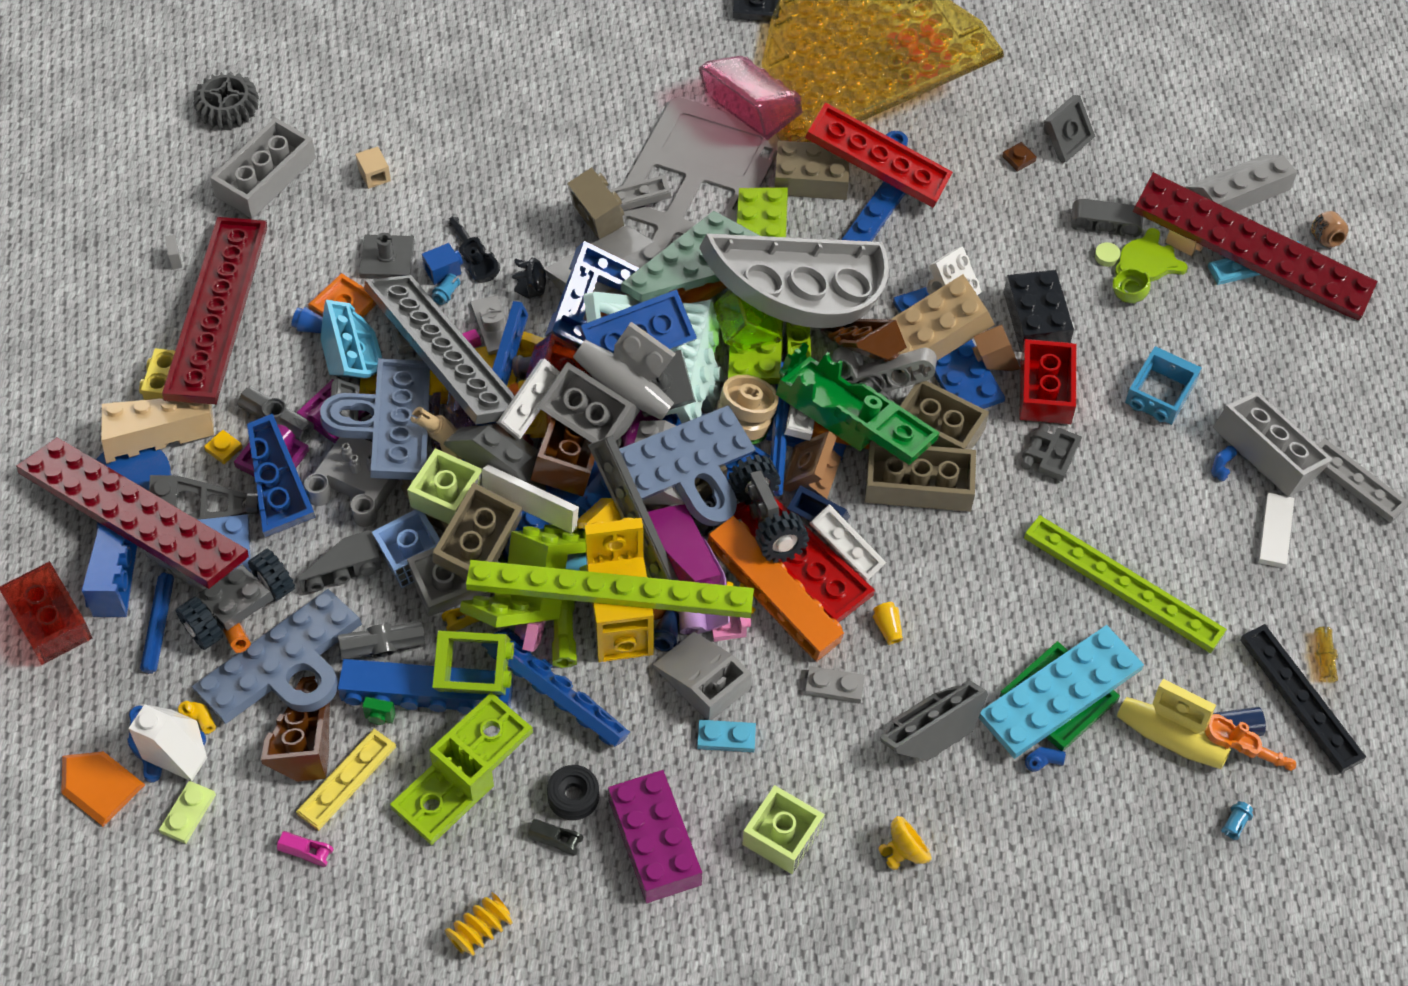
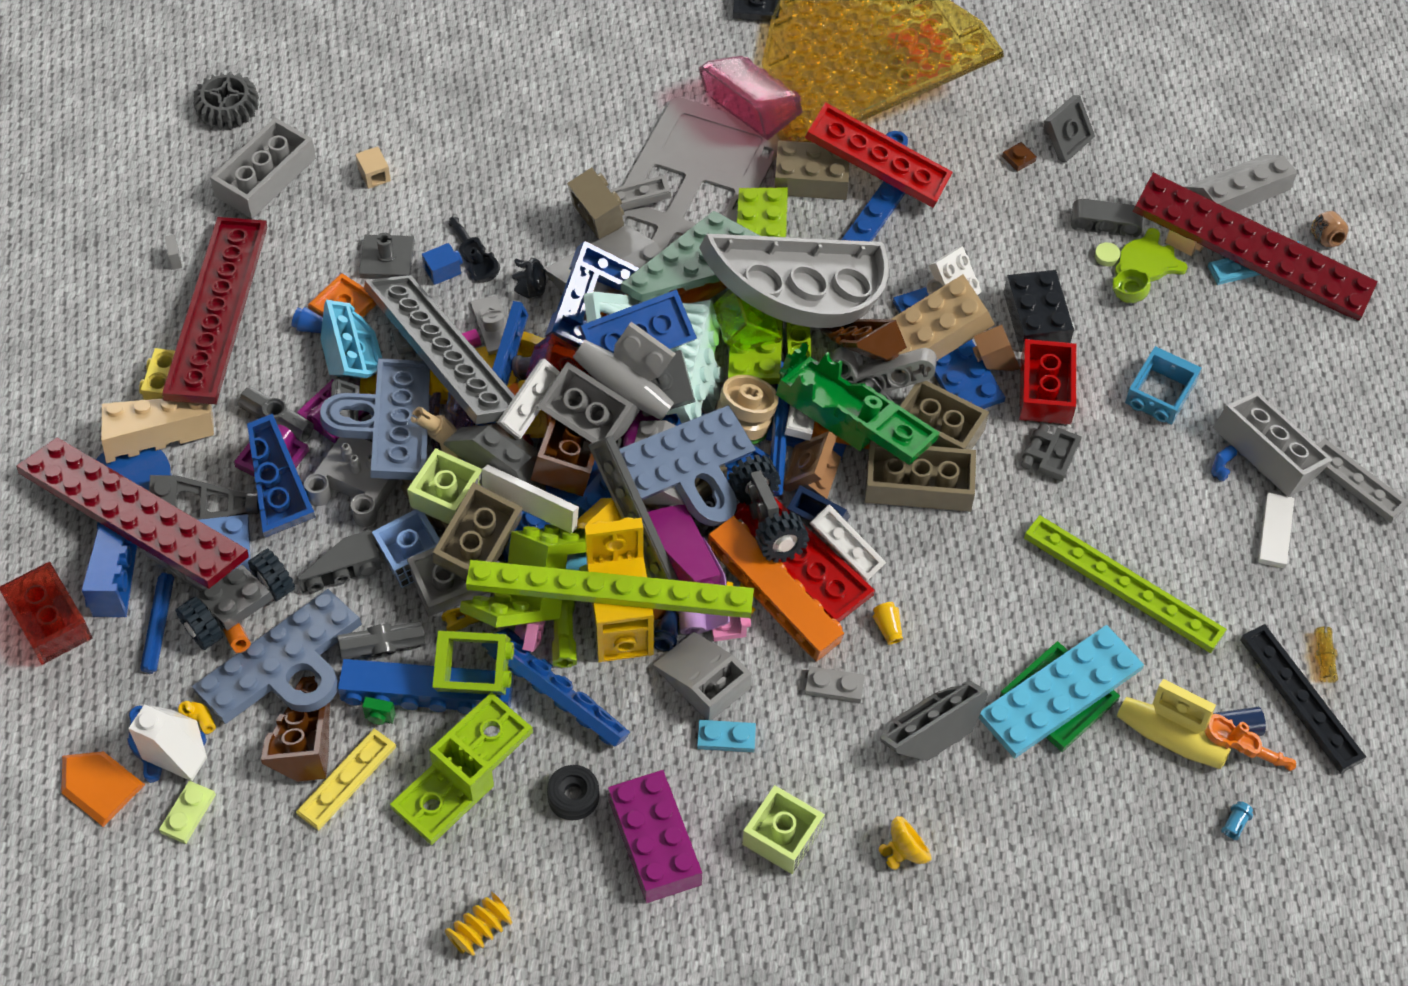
(223, 447): yellow plate -> none
(300, 847): dark pink bar -> none
(443, 293): dark azure pin -> none
(550, 835): pearl dark grey bar -> none
(1043, 756): blue arm -> none

